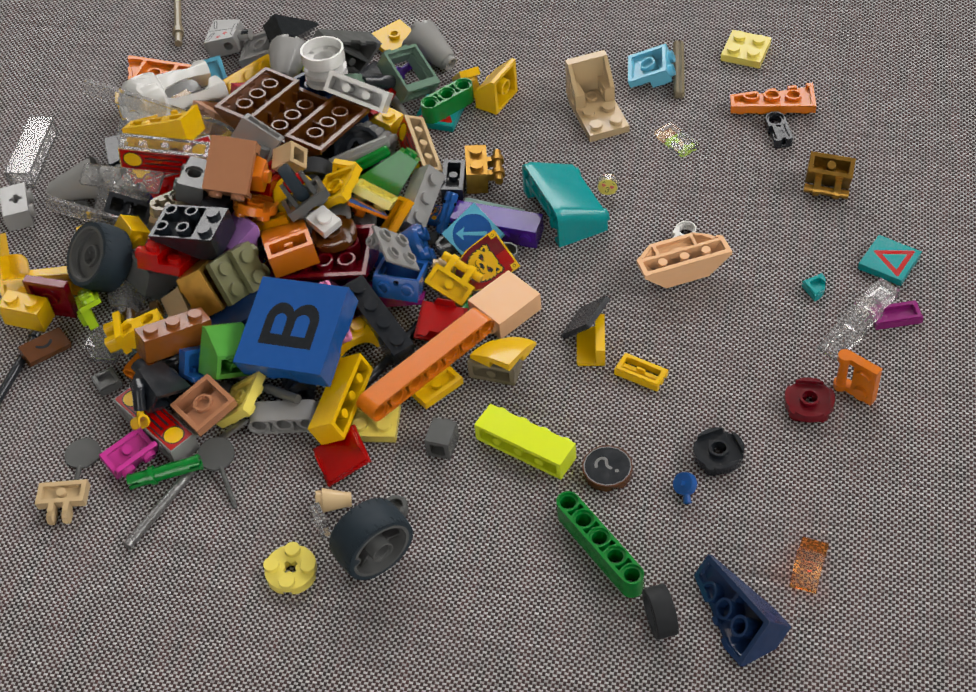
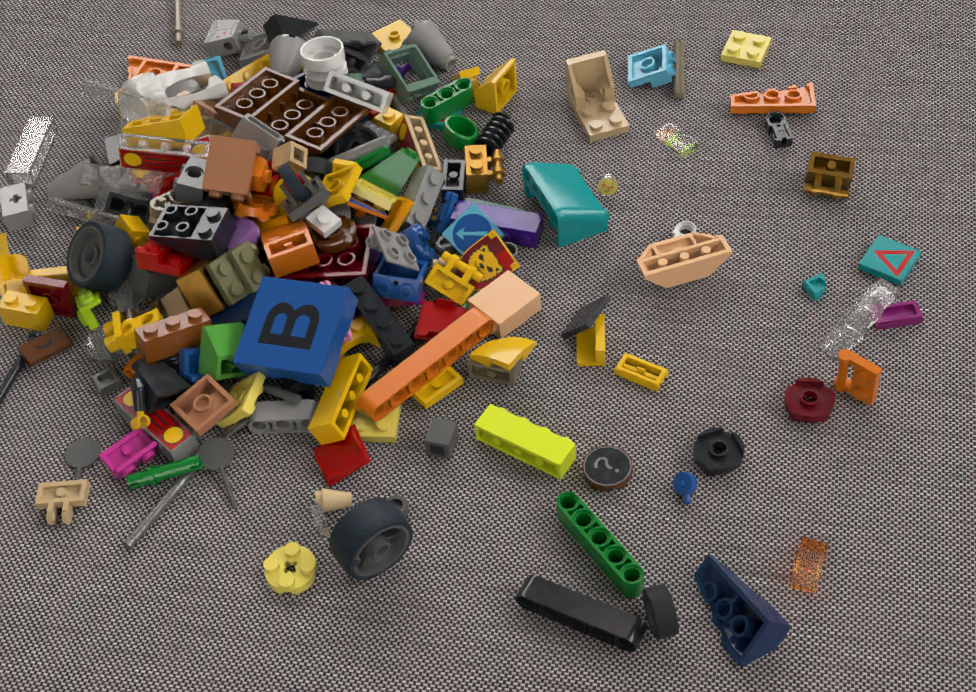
(459, 132): none -> green hat
(495, 133): none -> black piece
(581, 613): none -> black beam

